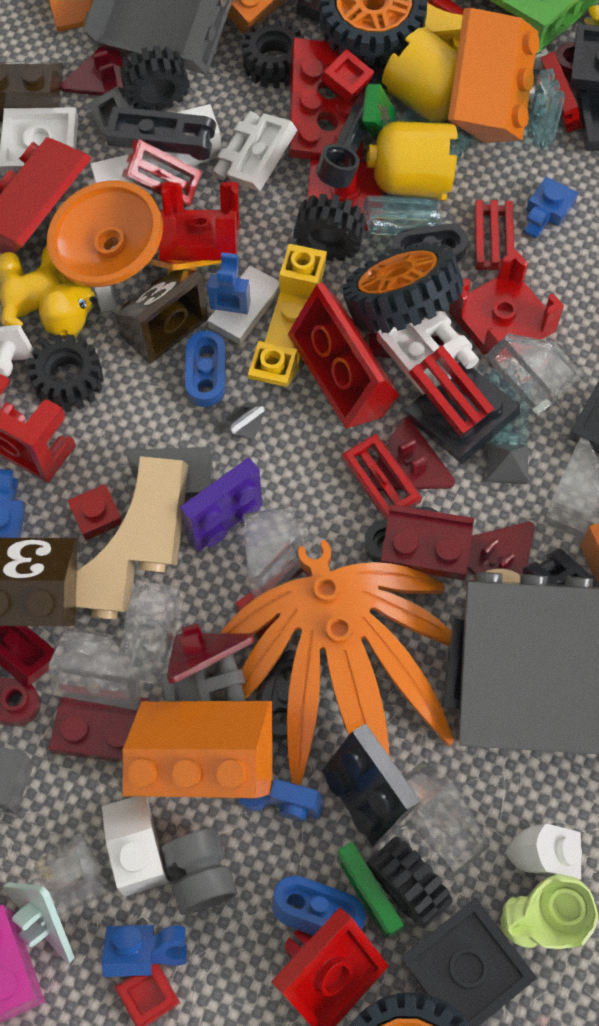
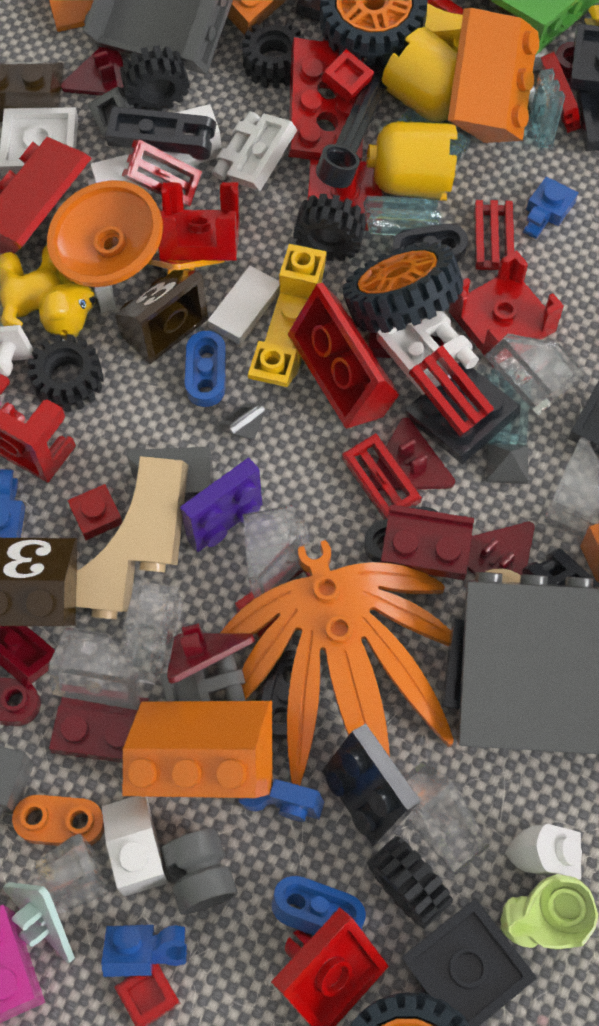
(57, 819): none -> orange plate
(226, 289): blue plate -> none
(369, 891): green tile -> none
(377, 109): green tile -> none

